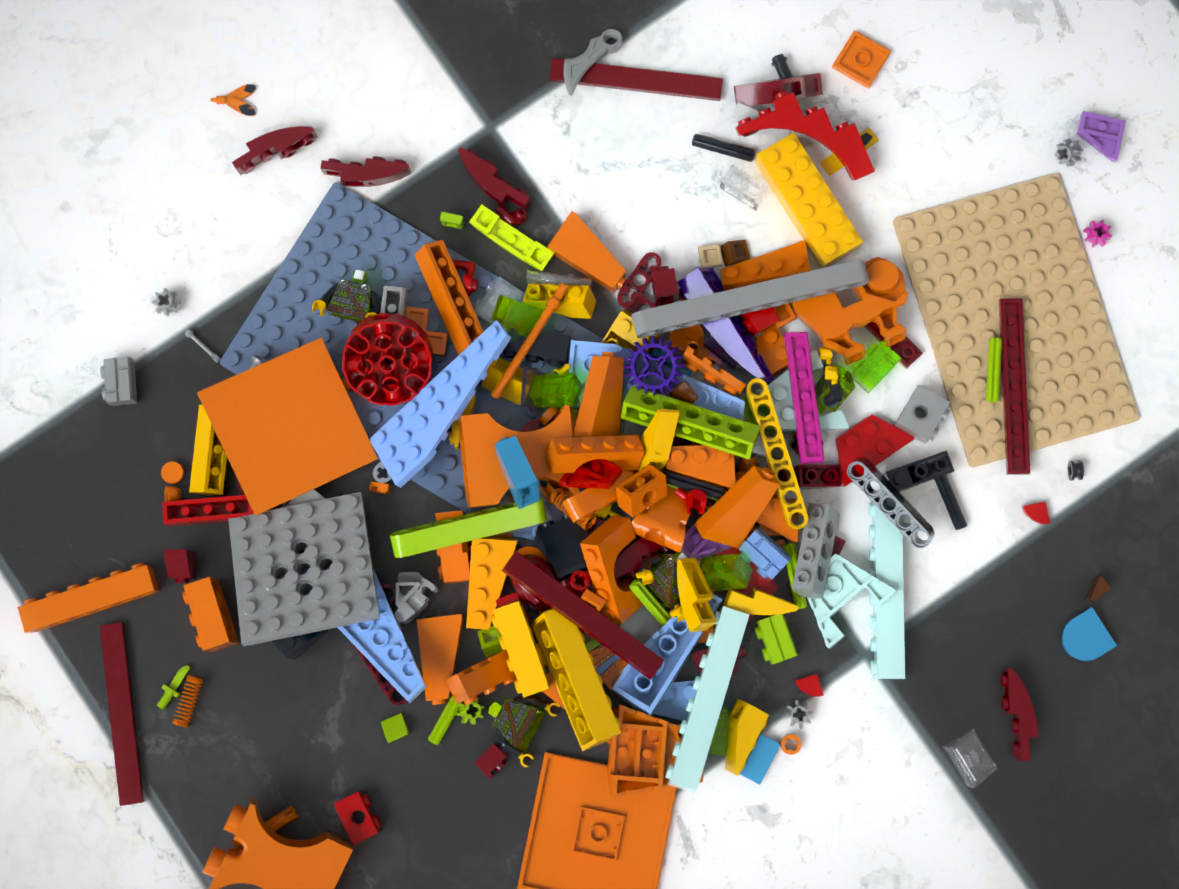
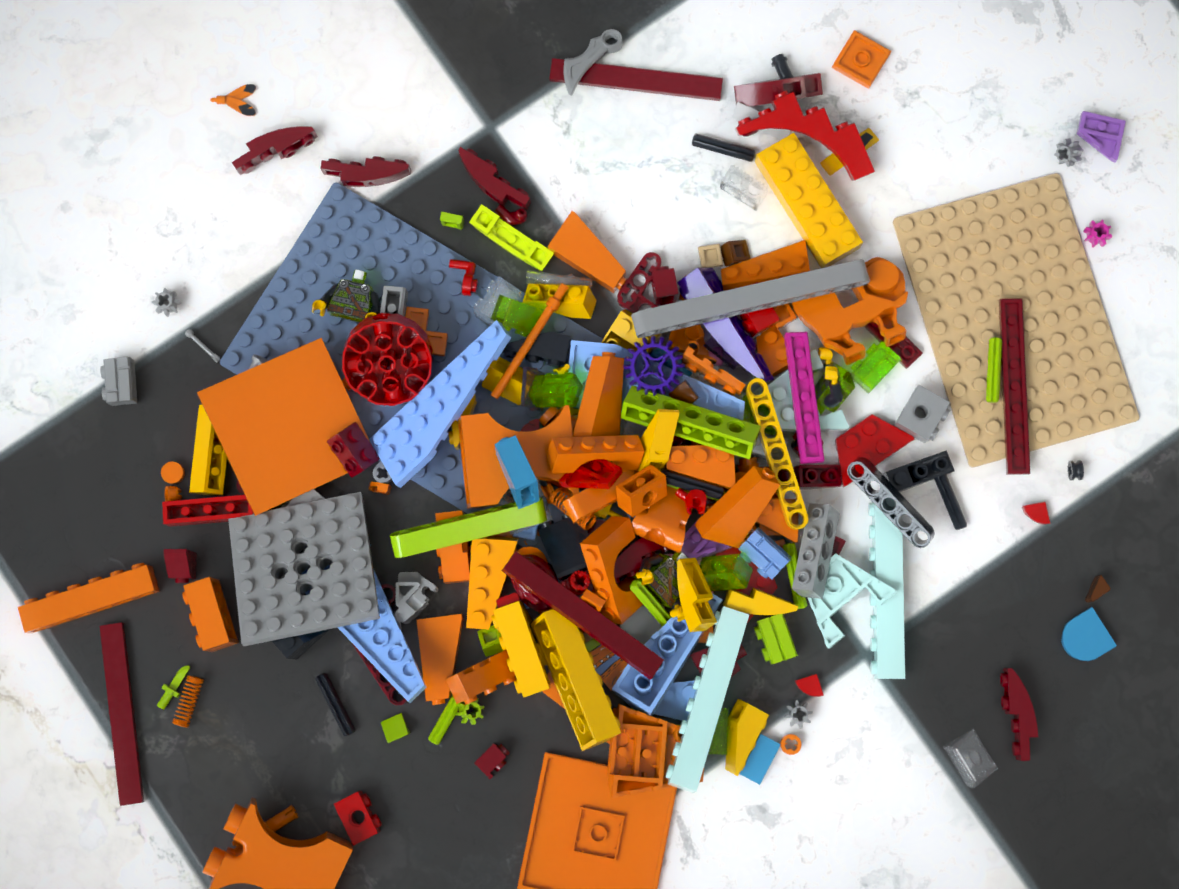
(335, 704): none -> black axle
(353, 449): none -> dark red bracket
(449, 294): orange brick -> none
(518, 723): torso -> none

